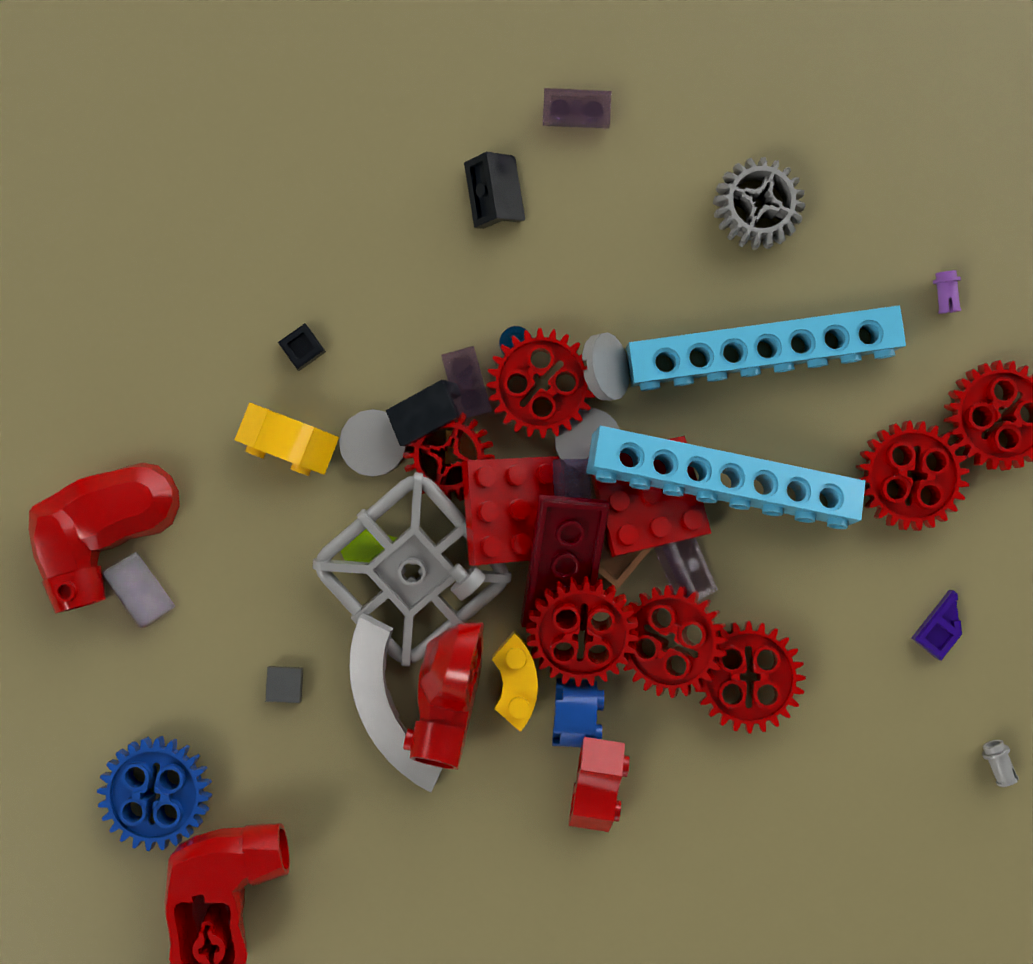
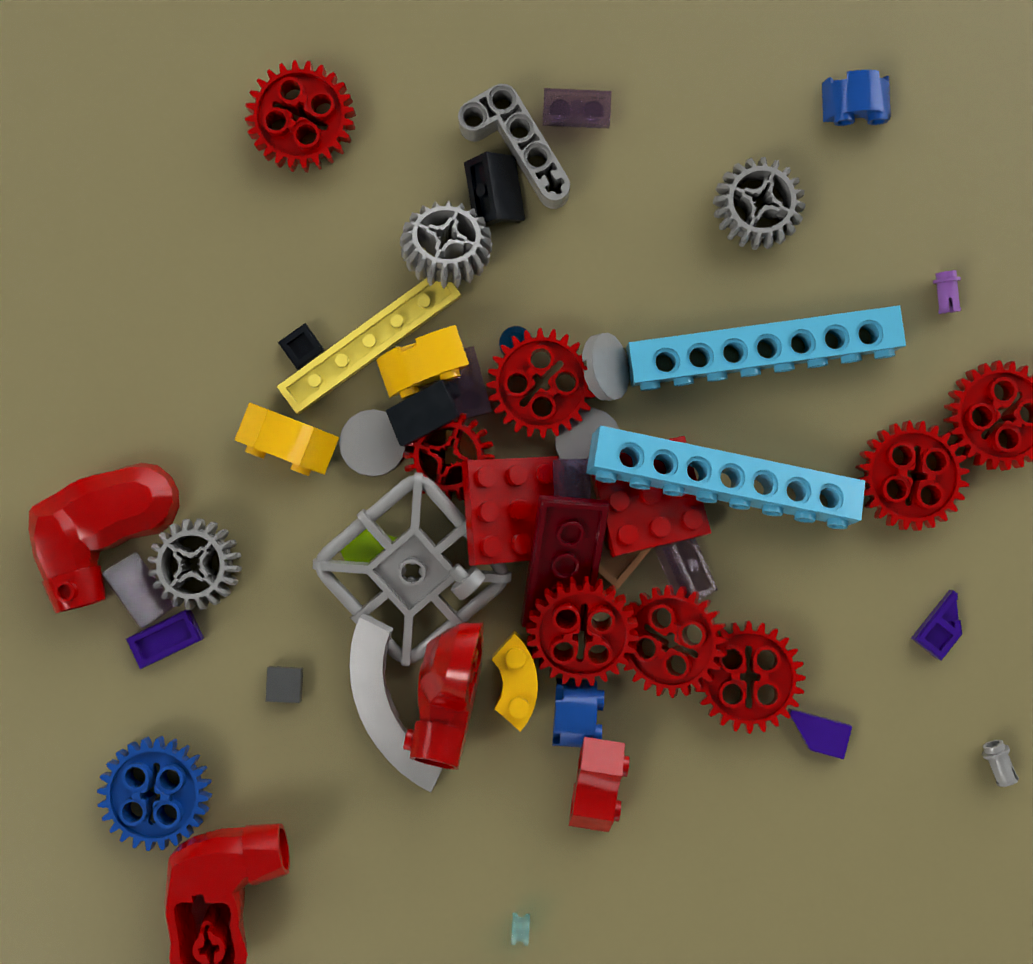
(165, 638): none -> dark purple tile
(174, 583): none -> light grey gear
(314, 90): none -> red gear
(366, 343): none -> light yellow plate
(418, 364): none -> yellow brick
(445, 236): none -> light grey gear
(520, 929): none -> clear light blue bush
(521, 148): none -> light grey beam
(822, 734): none -> dark purple tile
(857, 97): none -> blue cylinder

